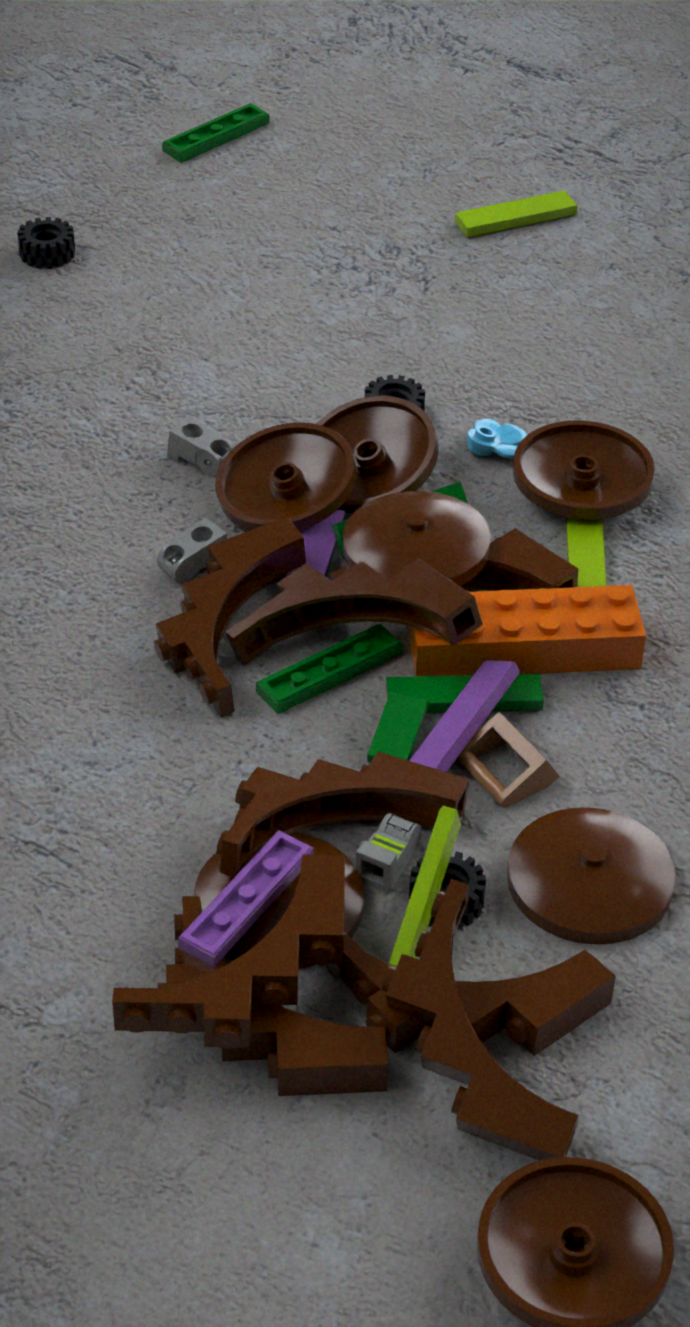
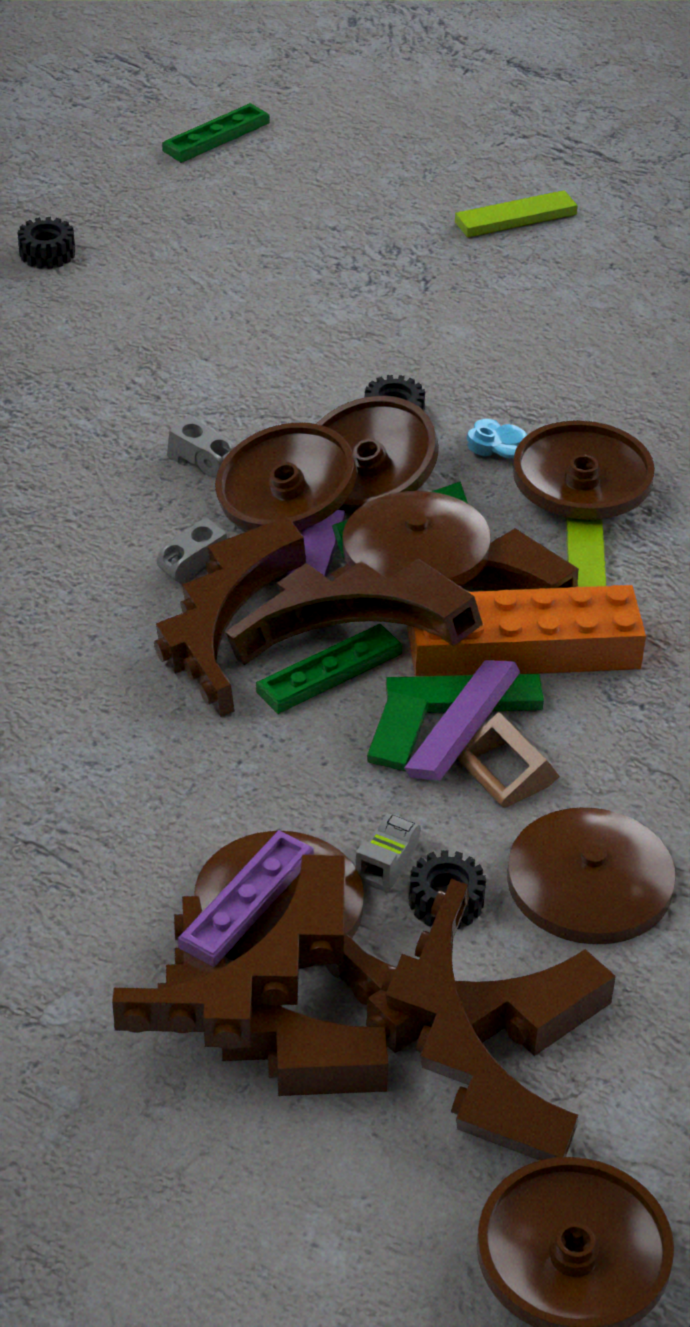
(335, 795): reddish brown arch -> none
(427, 883): lime tile -> none

